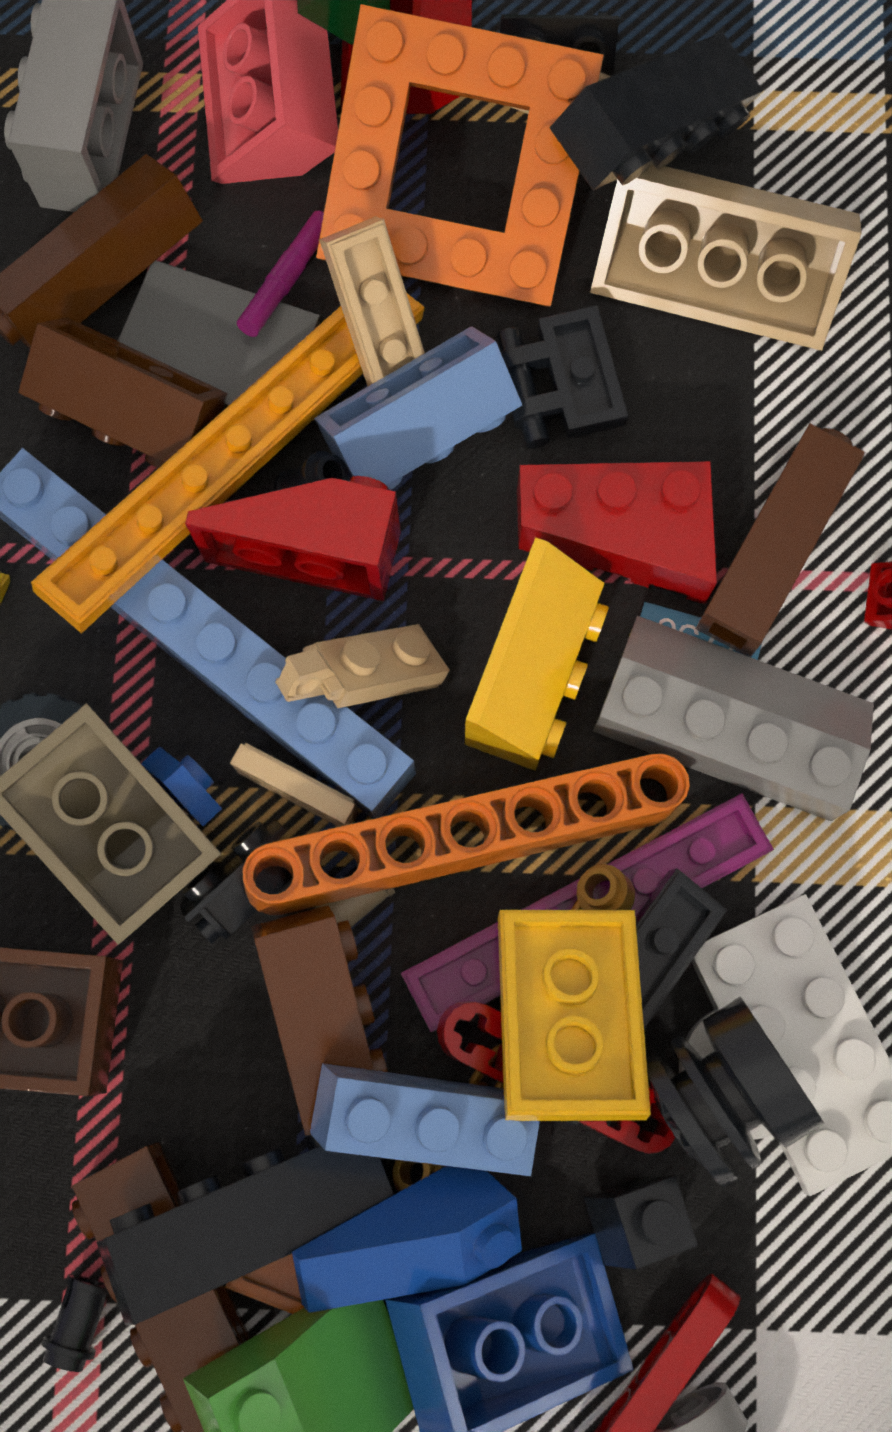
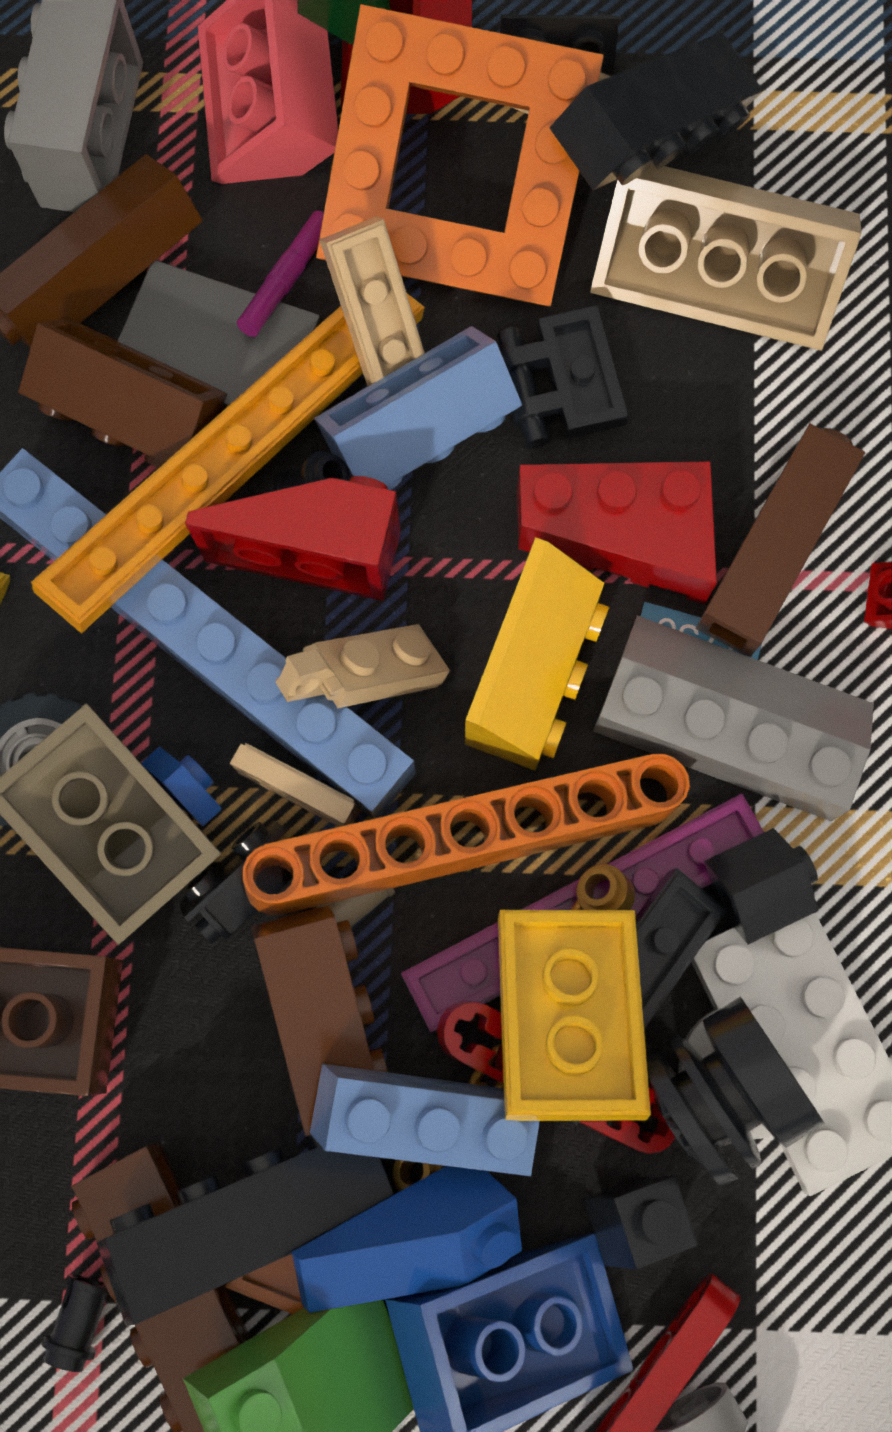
(763, 884): none -> black brick

